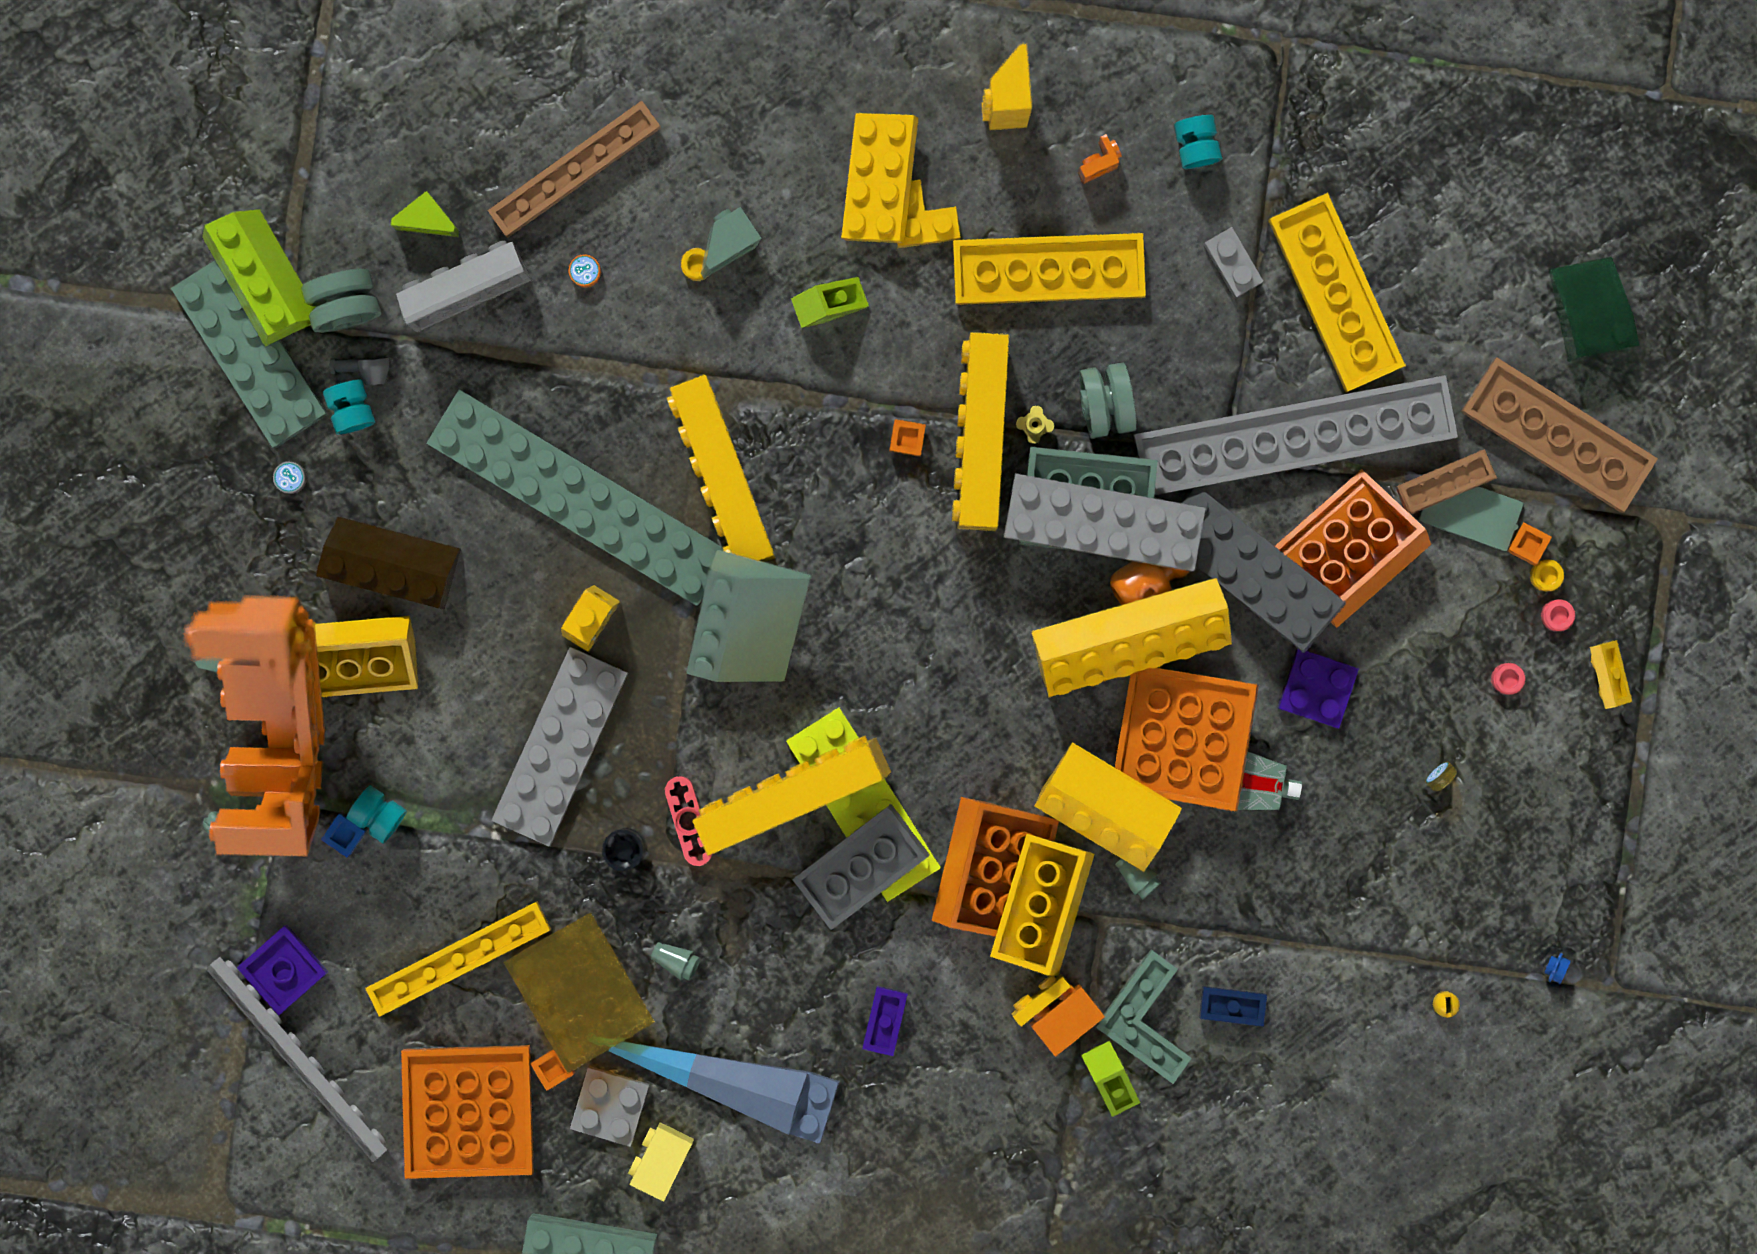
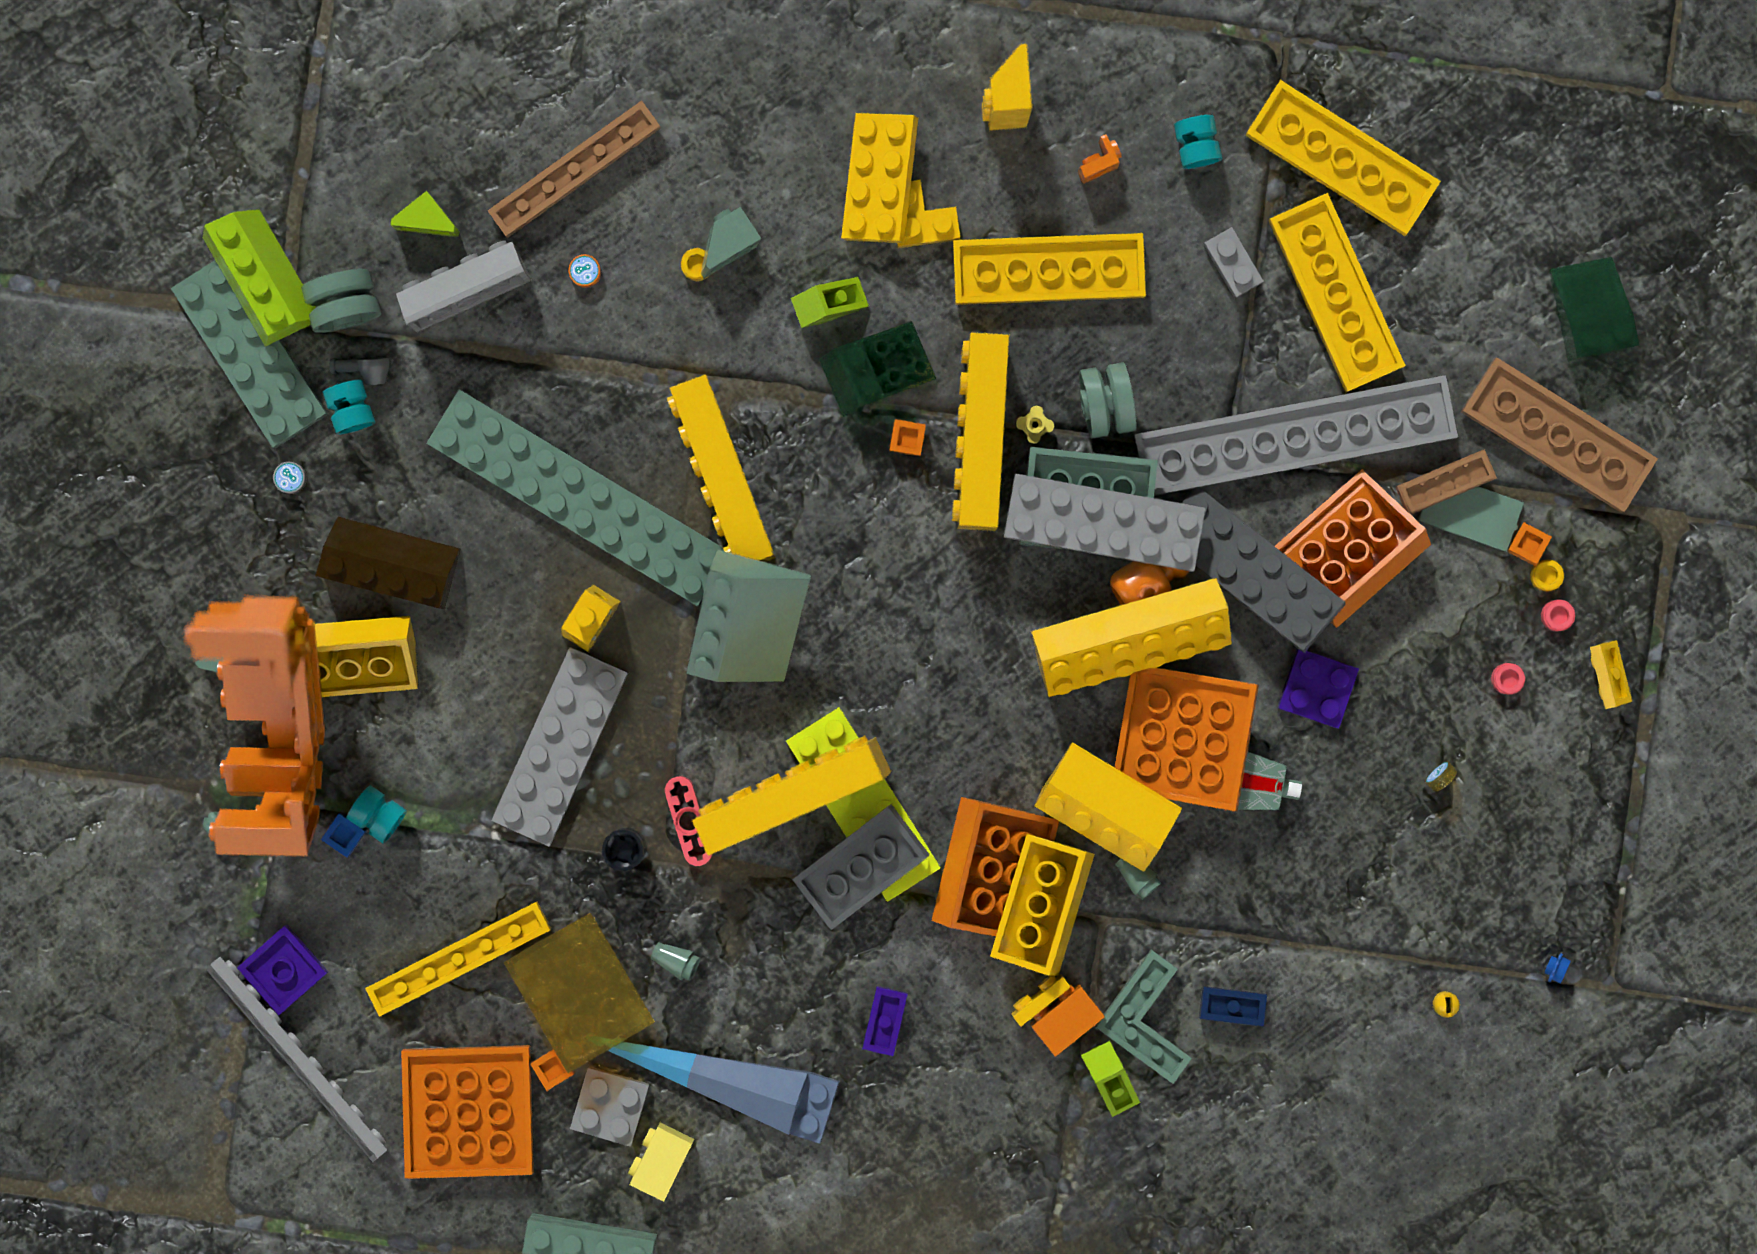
(877, 368): none -> clear green slope
(1342, 158): none -> yellow plate

